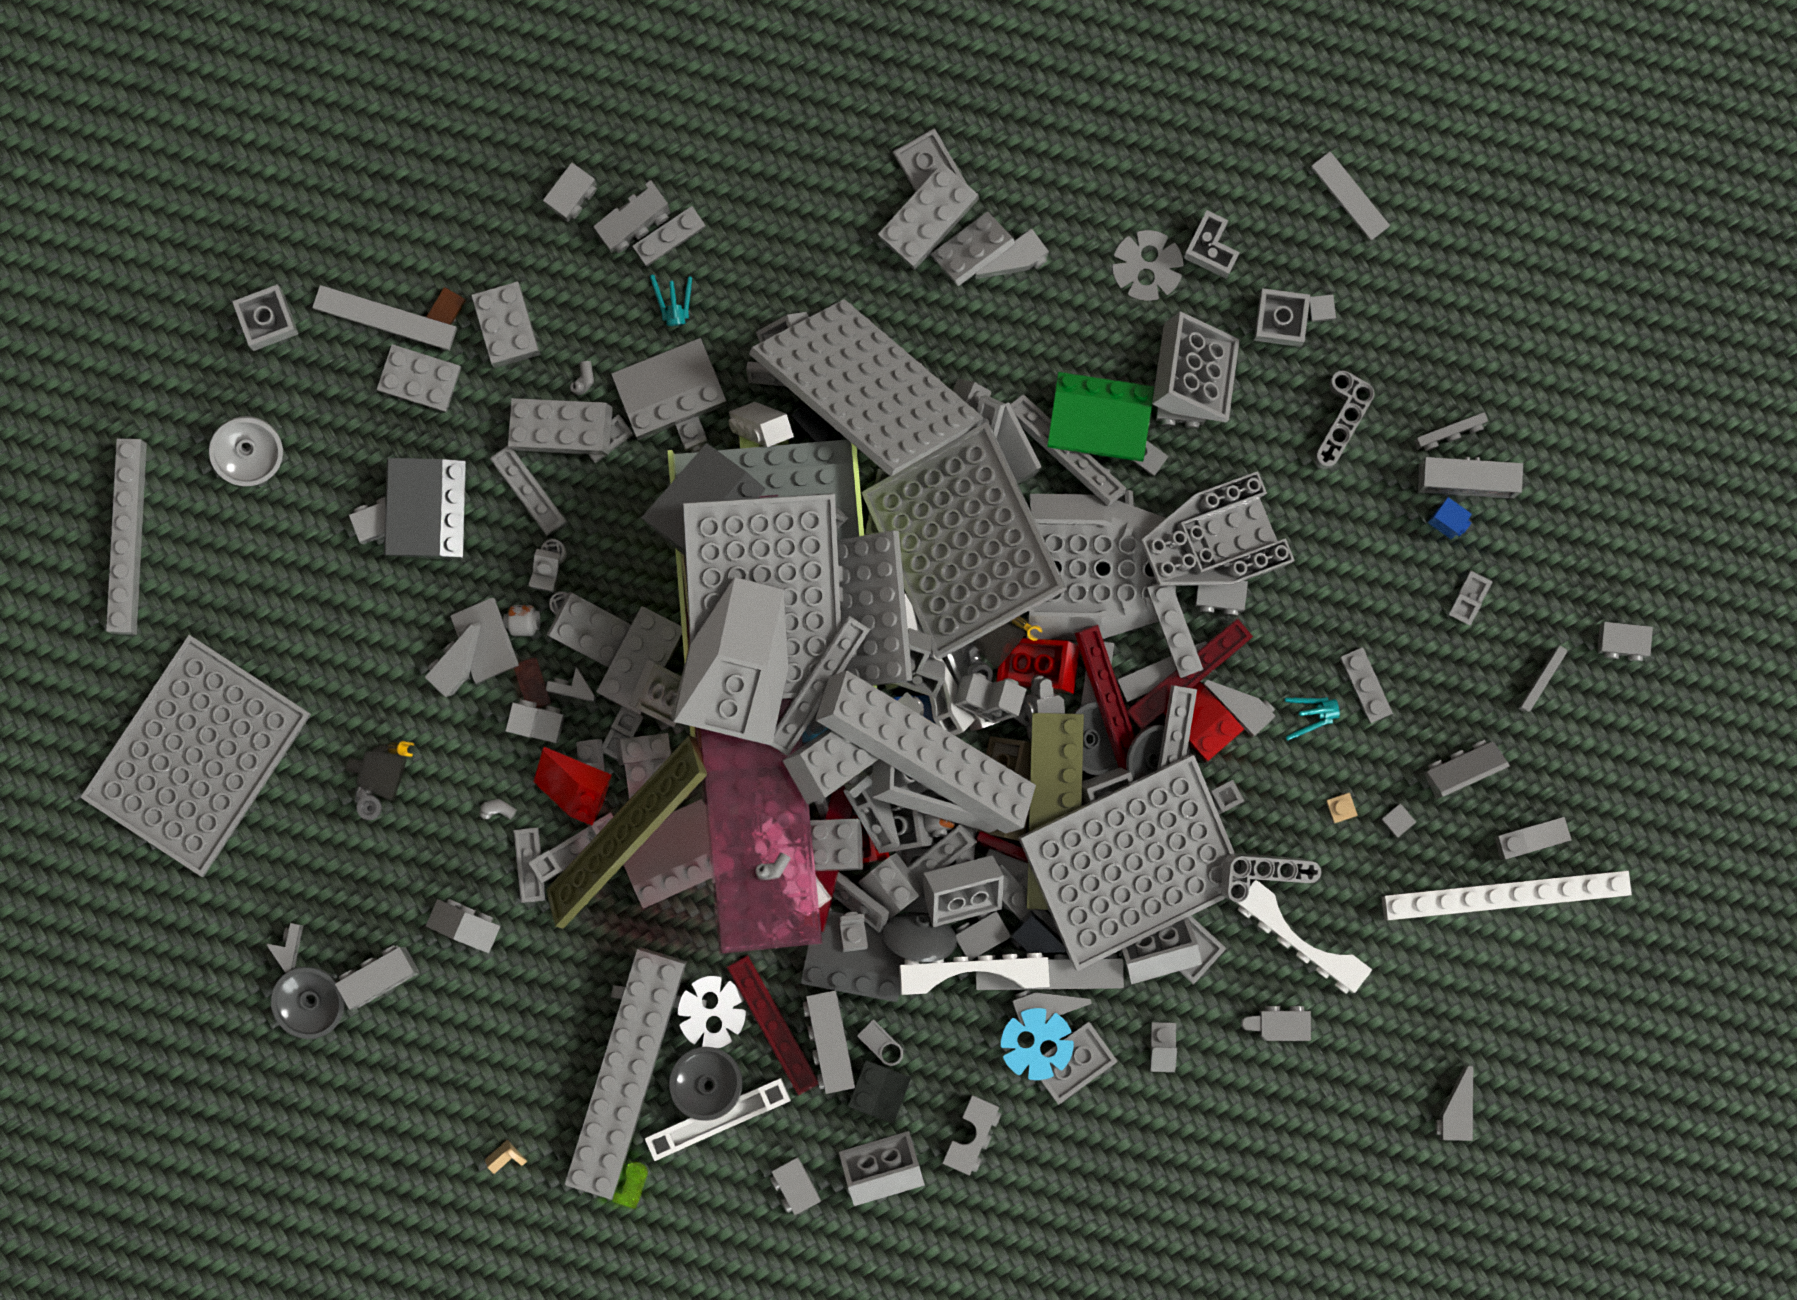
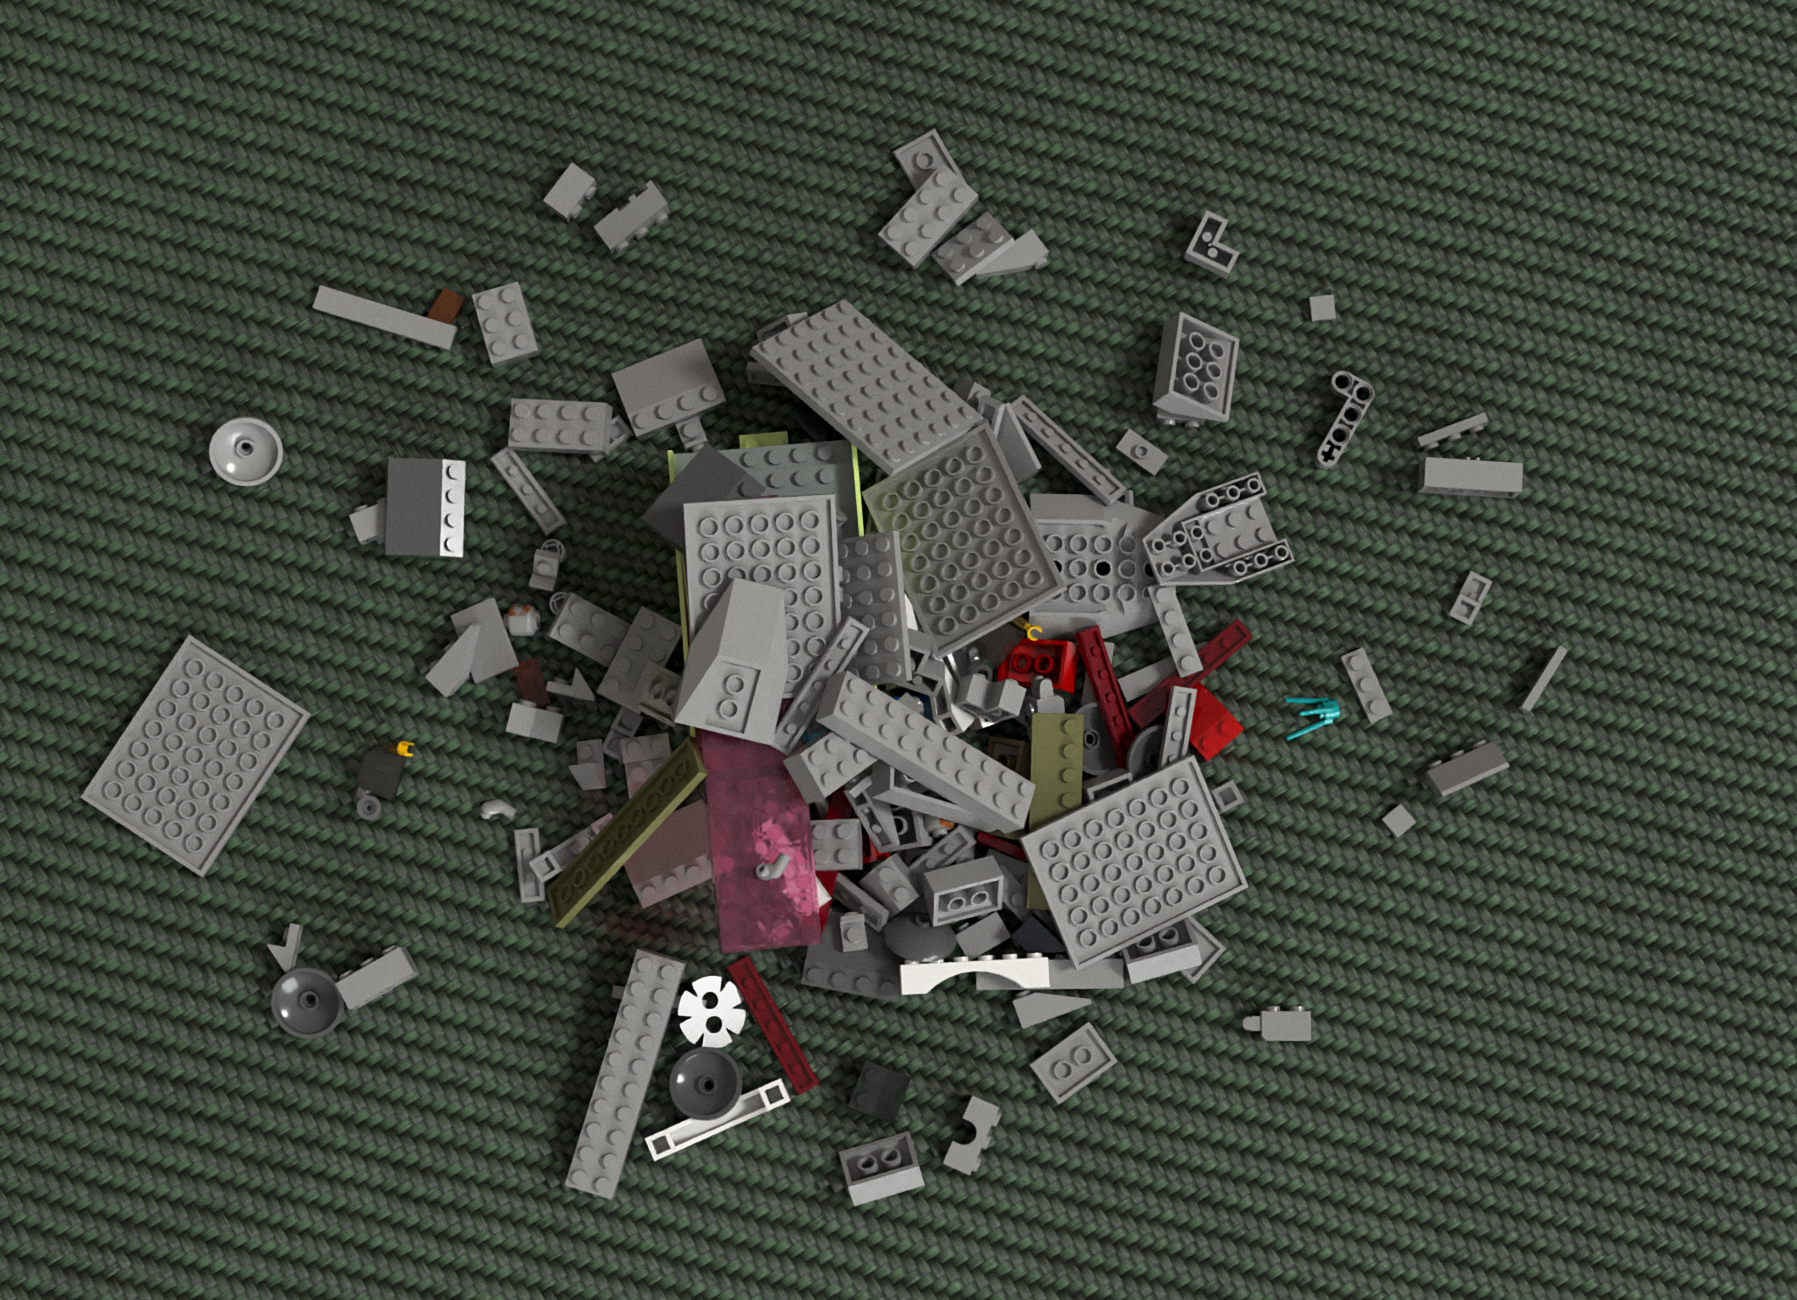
(126, 536): light grey brick -> none
(265, 317): light grey brick -> none
(419, 378): light grey plate -> none
(463, 924): light grey brick -> none
(502, 1156): tan tile -> none
(572, 785): red slope -> none
(585, 381): light grey arm -> none
(636, 1178): clear neon green leg -> none
(669, 236): light grey plate -> none
(675, 315): teal plant -> none
(760, 424): white brick -> none
(795, 1185): light grey brick -> none
(830, 1042): light grey brick -> none
(876, 1039): light grey piece -> none
(1022, 1057): medium azure piece -> none
(1100, 416): green slope -> none
(1131, 253): light grey piece -> none
(1163, 1047): light grey slope -> none
(1222, 597): light grey brick -> none
(1246, 709): light grey slope -> none
(1271, 872): light grey beam -> none
(1282, 317): light grey brick -> none
(1341, 808): tan plate -> none
(1344, 969): white arch -> none
(1350, 196): light grey tile -> none
(1450, 519): blue brick -> none
(1457, 1113): light grey slope -> none
(1506, 895): white brick -> none
(1532, 838): light grey slope -> none
(1624, 640): light grey brick -> none

